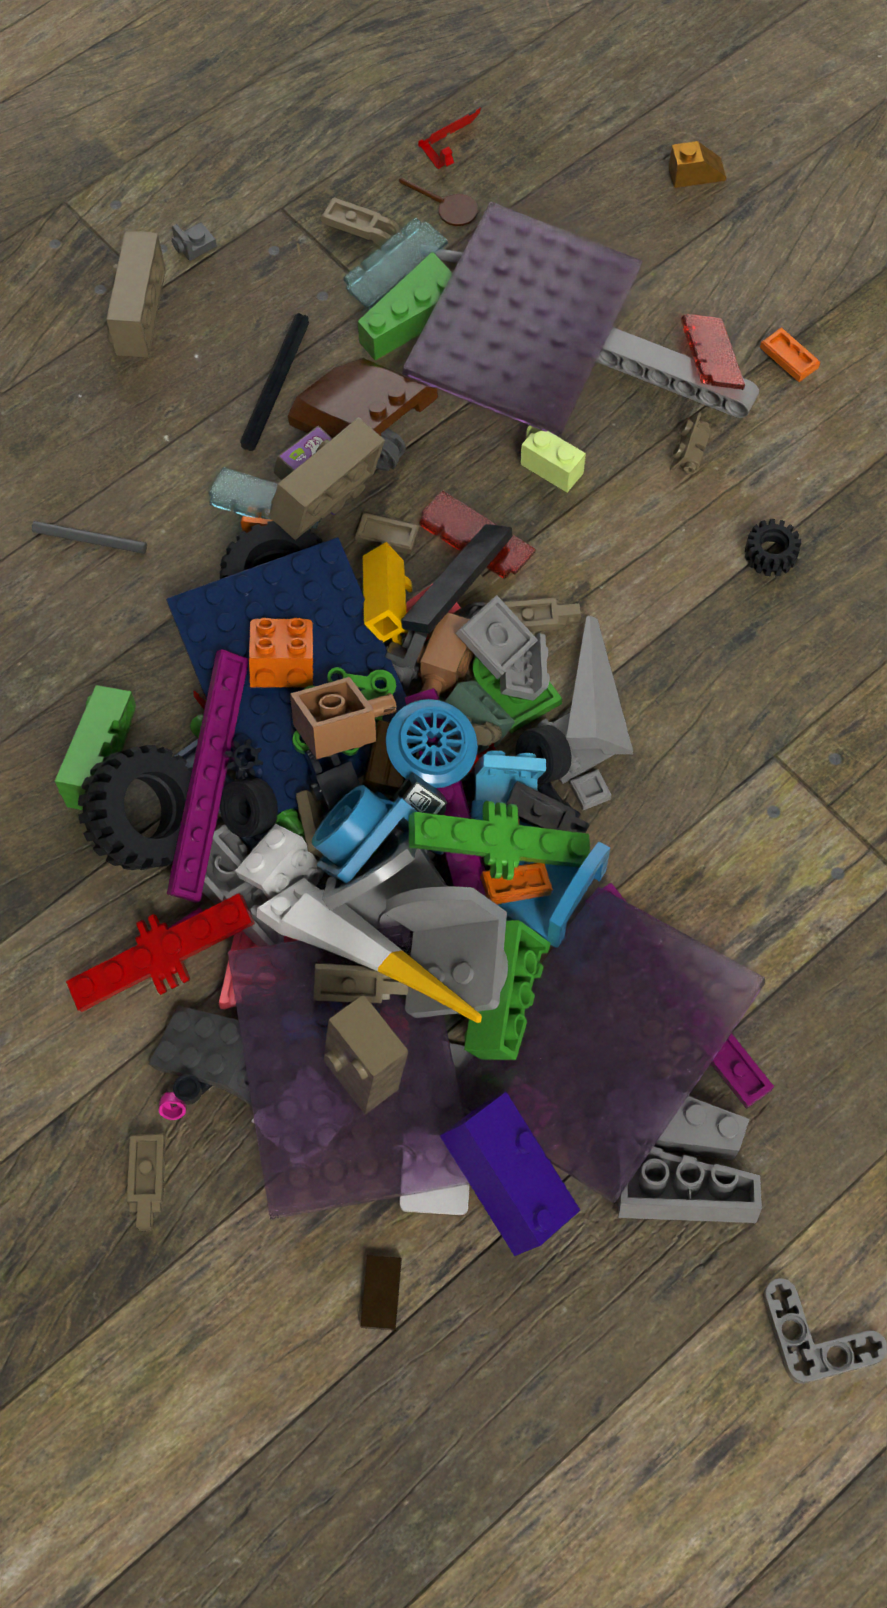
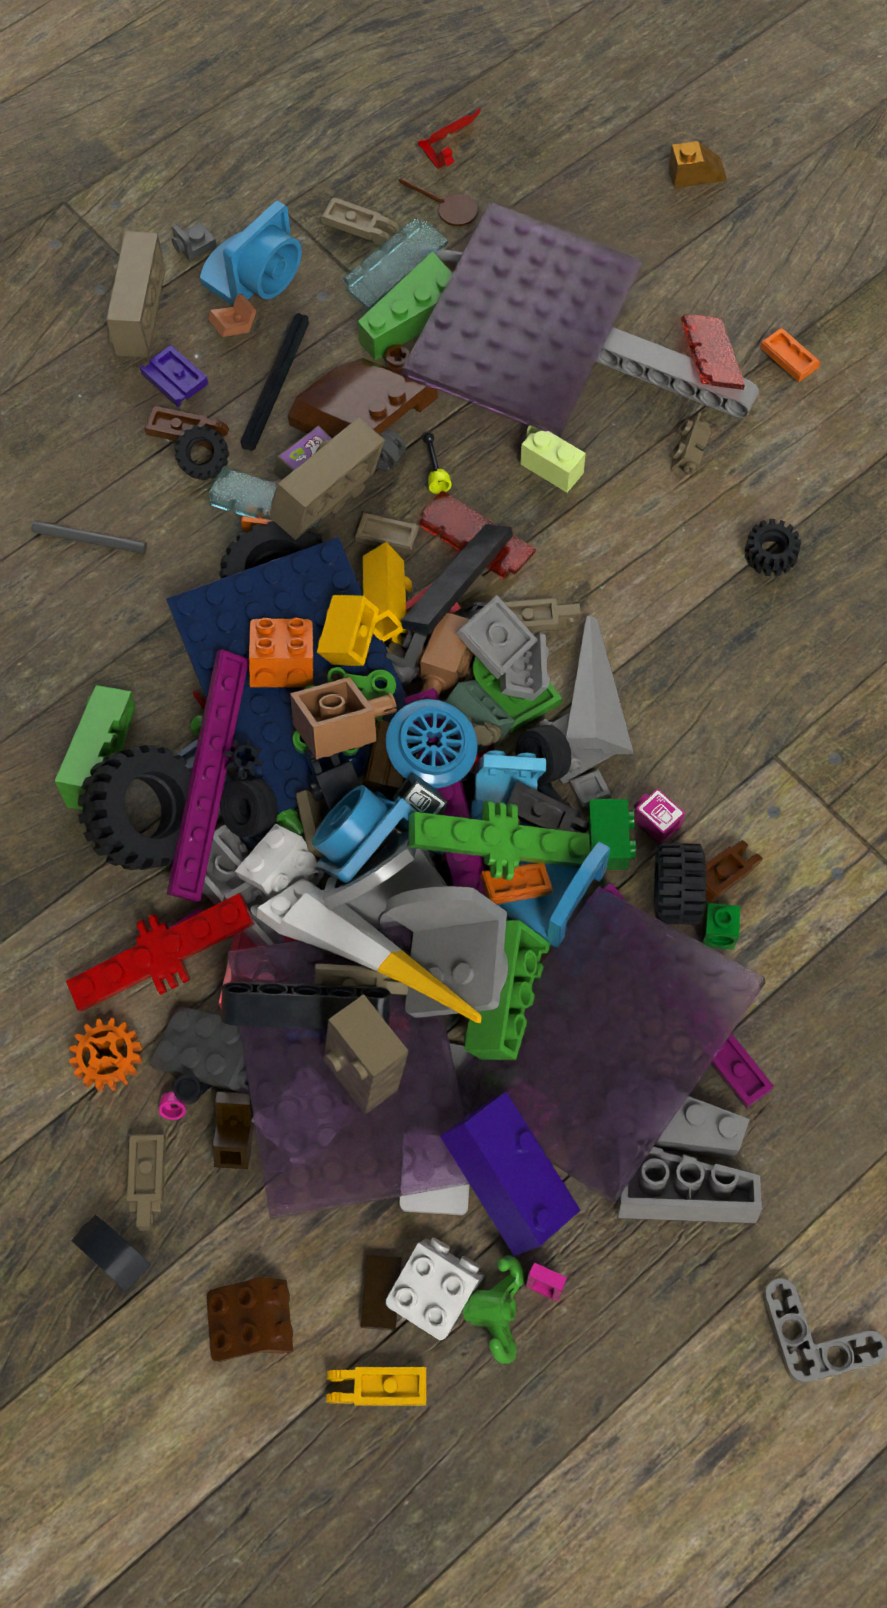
(110, 1252): none -> black brick
(111, 1043): none -> orange gear
(172, 423): none -> reddish brown hinge
(174, 375): none -> dark purple plate
(184, 447): none -> black tyre
(233, 319): none -> nougat bracket
(233, 1130): none -> dark brown brick
(249, 1319): none -> reddish brown bracket
(255, 260): none -> dark azure piece
(294, 1004): none -> black beam
(348, 630): none -> yellow brick
(381, 1386): none -> yellow hinge
(396, 351): none -> reddish brown bush
(434, 1287): none -> white bracket
(438, 473): none -> neon yellow hinge
(497, 1308): none -> bright green piece
(546, 1282): none -> dark pink tile
(610, 825): none -> green brick
(658, 816): none -> dark pink brick
(679, 883): none -> black tyre
(721, 926): none -> green brick
(728, 869): none -> reddish brown hinge

